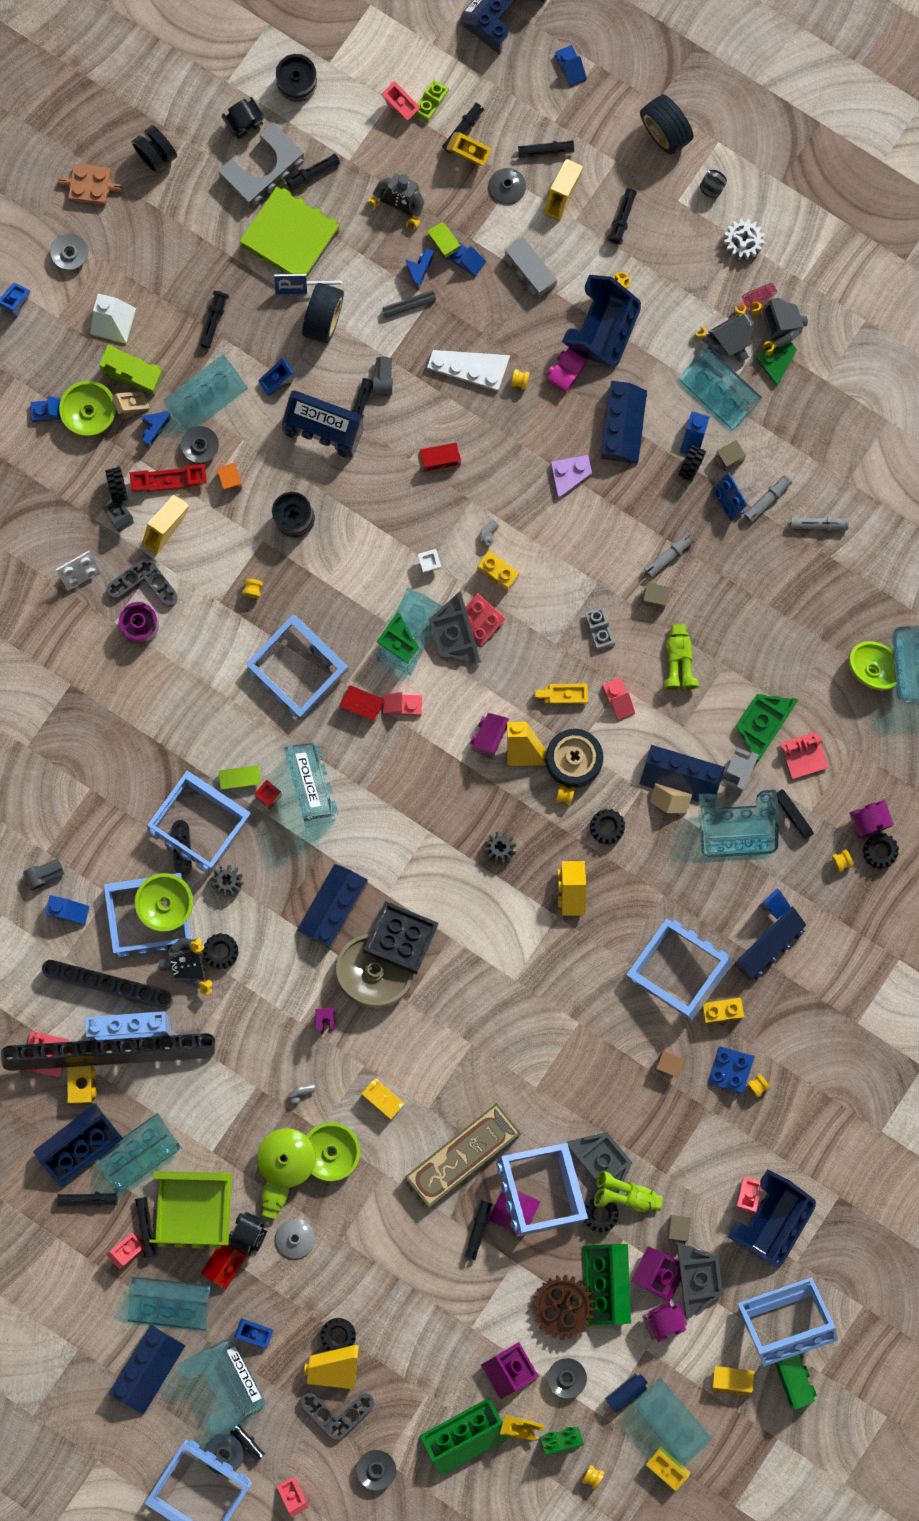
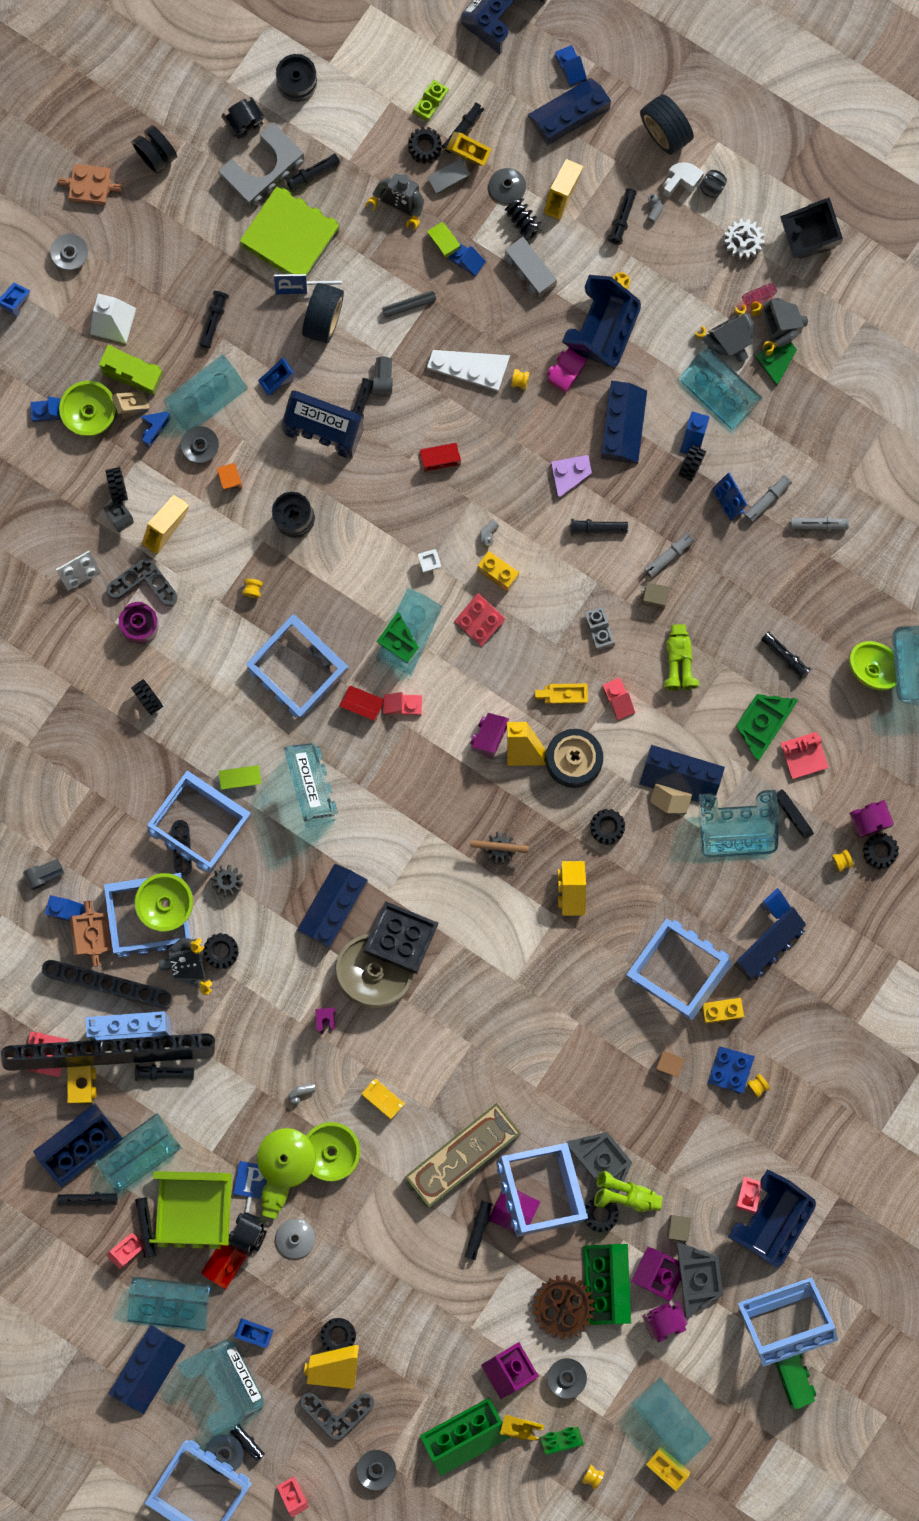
(91, 933): none -> nougat plate
(147, 697): none -> black tyre
(153, 1073): none -> black pin
(168, 479): red slope -> none
(249, 1182): none -> blue piece
(268, 794): red panel -> none
(399, 100): coral slope -> none
(418, 271): blue slope -> none
(424, 155): none -> black tyre
(449, 175): none -> light grey slope
(454, 632): dark grey wing -> none
(499, 846): none -> medium nougat bar
(522, 219): none -> black piece
(545, 149): black pin -> none
(565, 794): yellow wheel -> none
(570, 110): none -> dark blue slope
(588, 527): none -> black pin
(626, 1392): dark blue brick -> none
(656, 206): none -> light grey arm
(684, 175): none -> white brick
(730, 455): dark tan brick -> none
(732, 1381): yellow hinge -> none
(739, 770): light grey panel -> none
(792, 662): none -> black pin
(812, 229): none -> black piece

